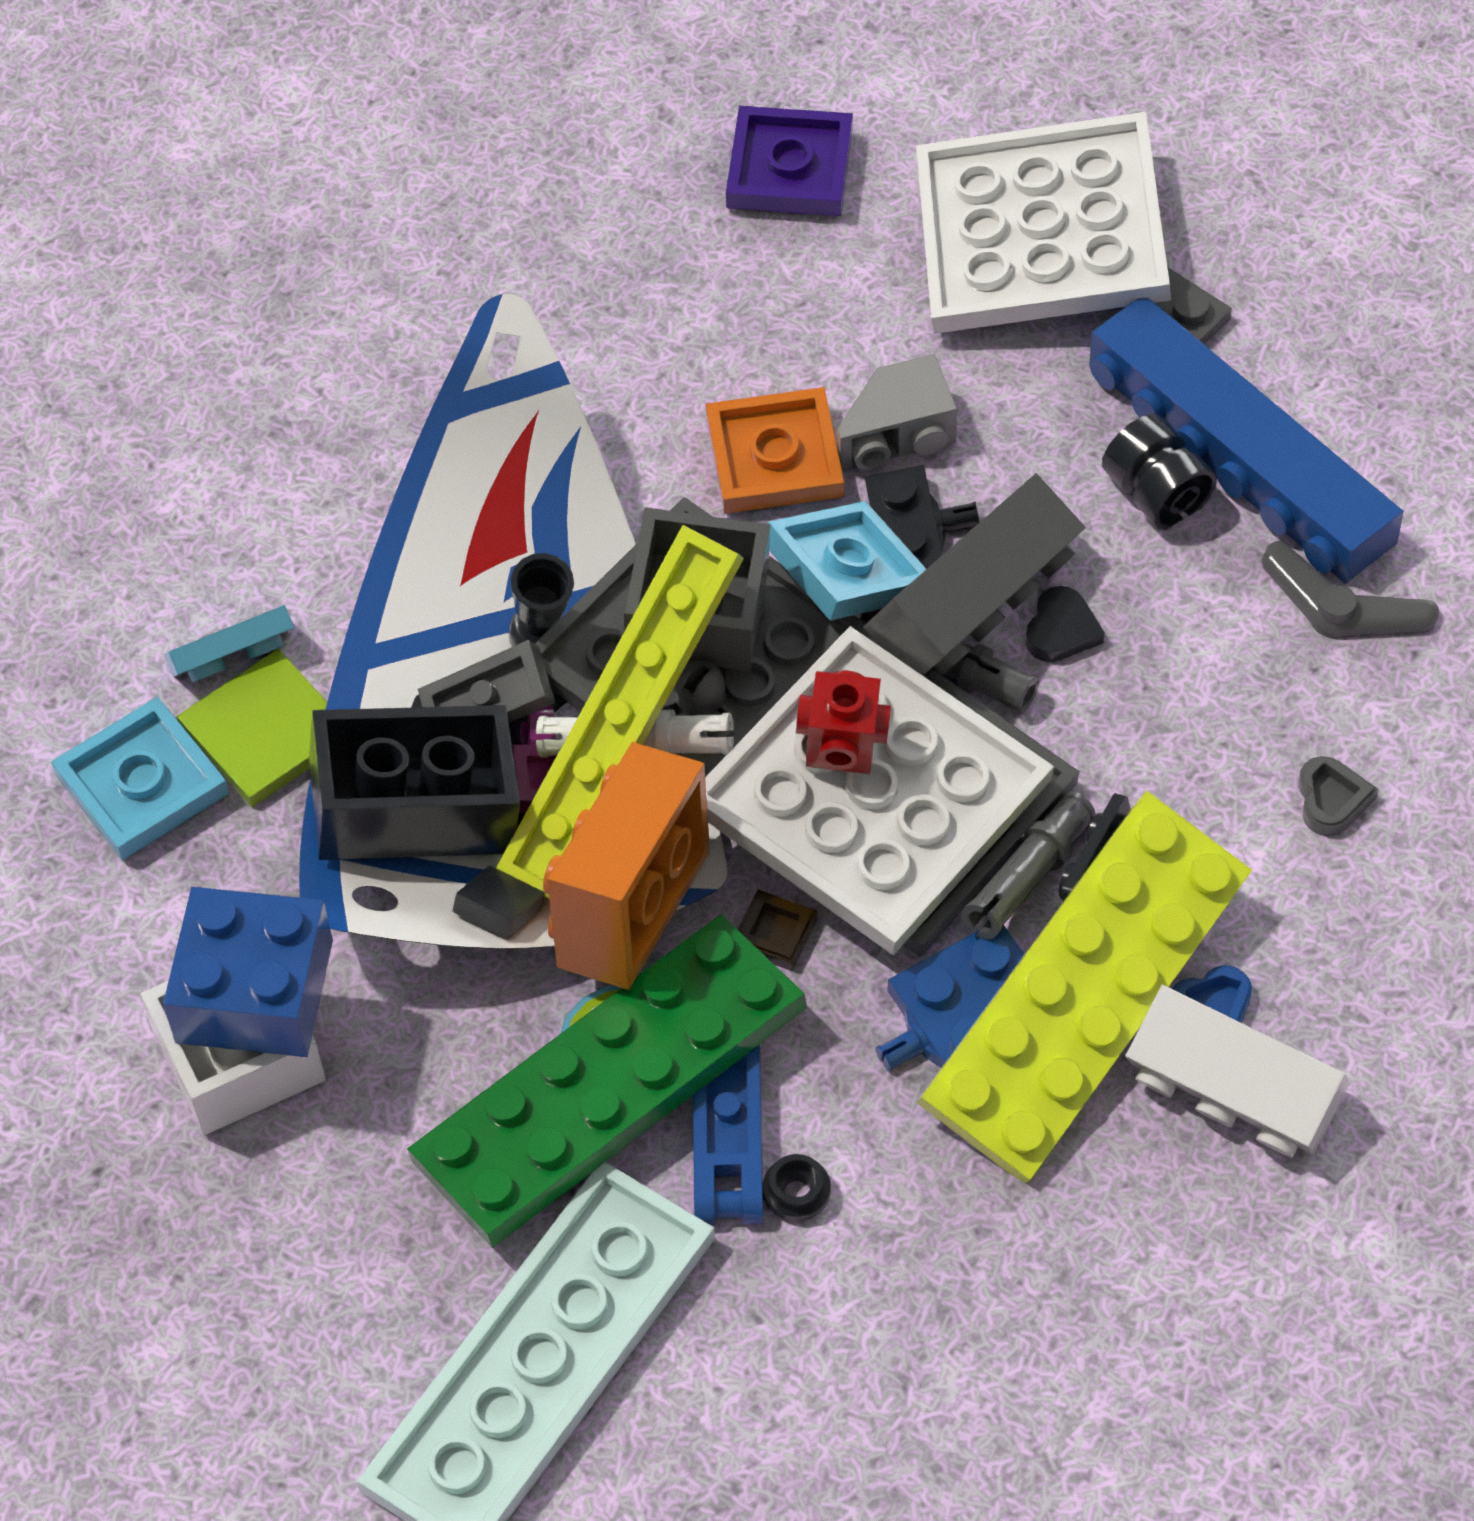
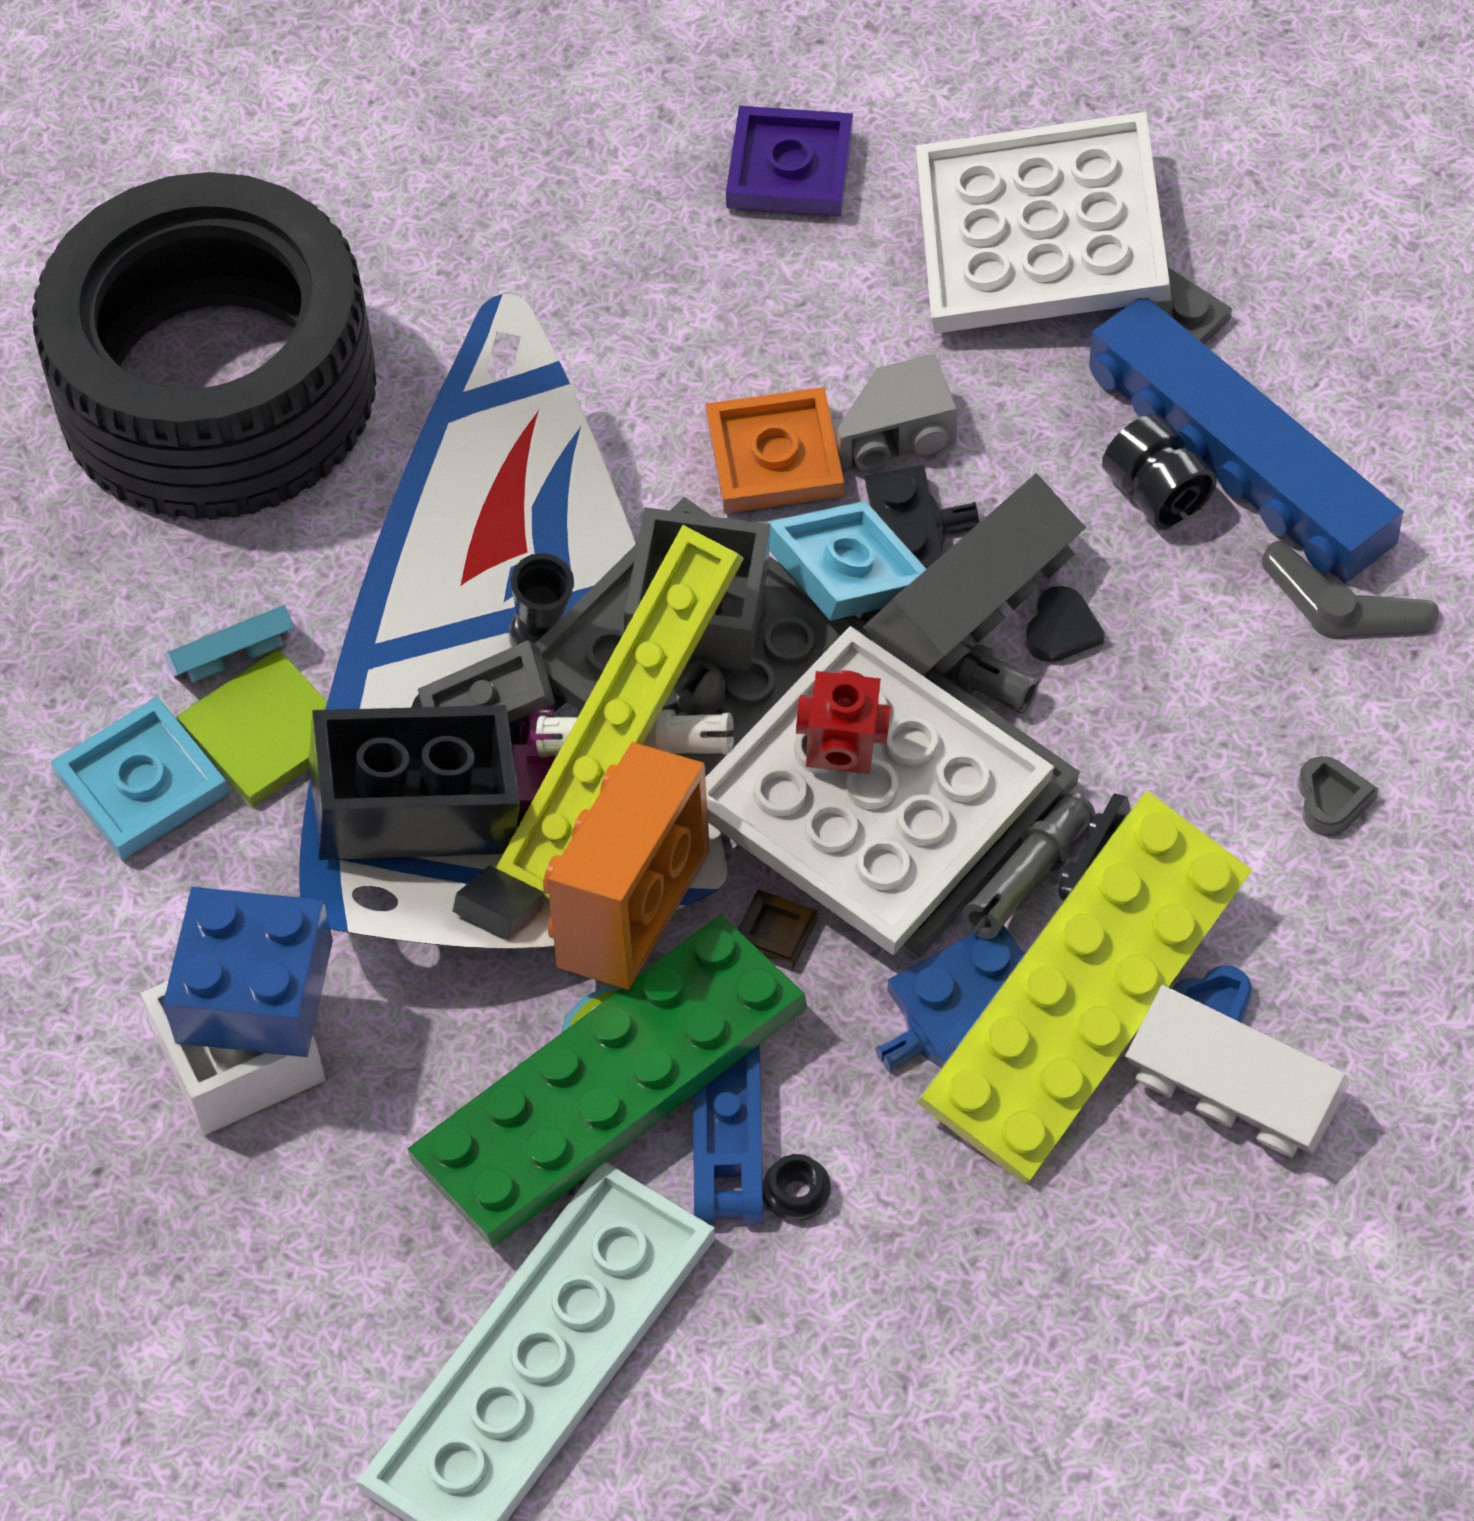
(185, 249): none -> black tyre

